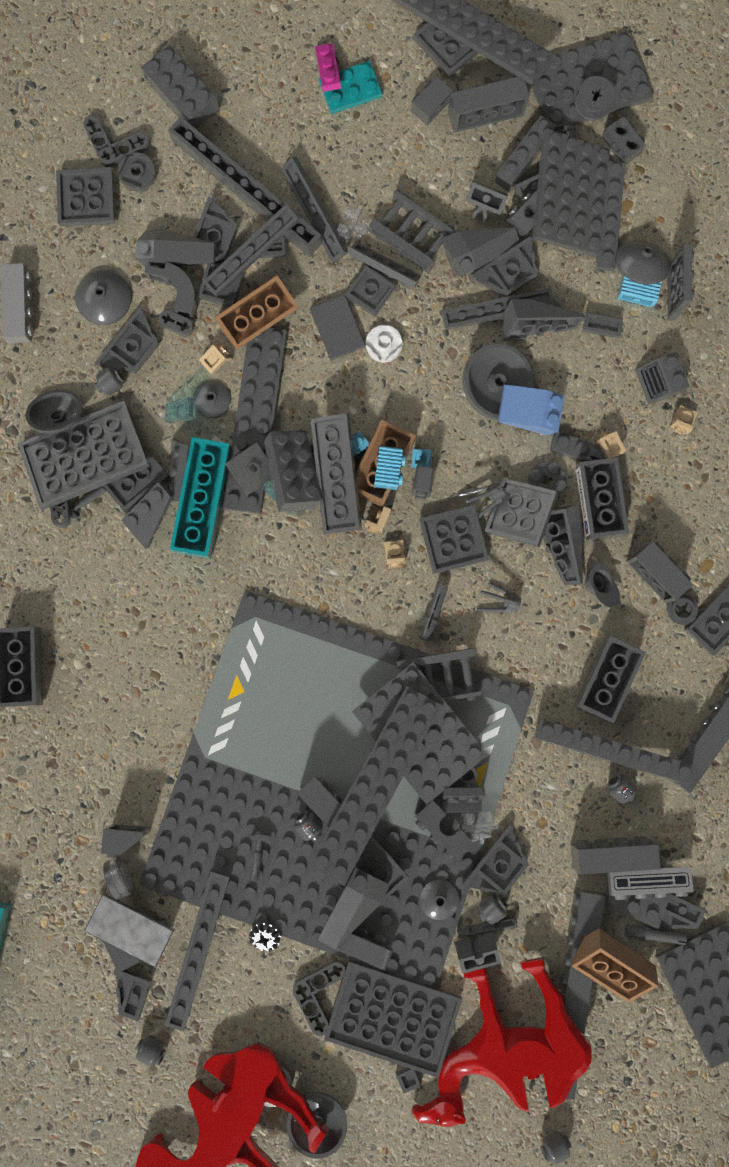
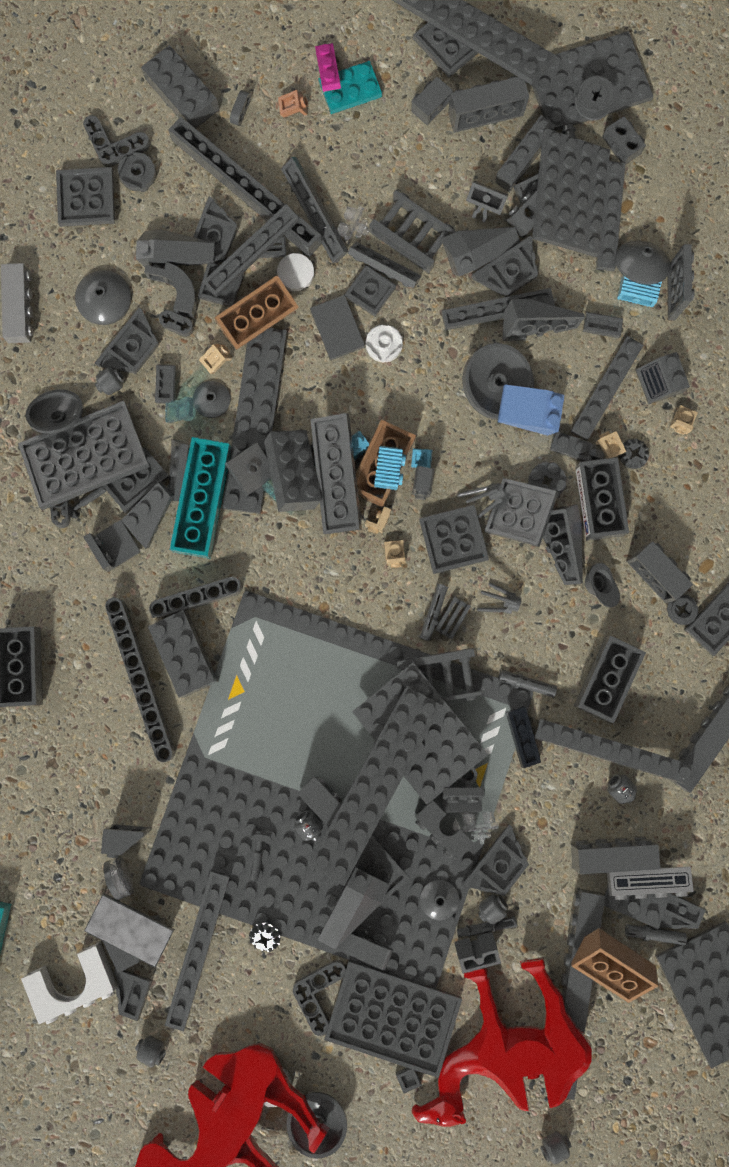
(49, 1003): none -> white arch
(112, 546): none -> dark grey bracket
(133, 672): none -> dark grey beam
(165, 384): none -> dark grey plate
(183, 654): none -> dark grey brick
(186, 597): none -> dark grey beam
(240, 107): none -> dark grey beam
(292, 103): none -> nougat bracket
(295, 272): none -> white tile
(461, 604): none -> dark grey tile
(521, 681): none -> dark grey pin
(523, 737): none -> black plate
(606, 388): none -> dark grey plate
(635, 462): none -> dark grey gear

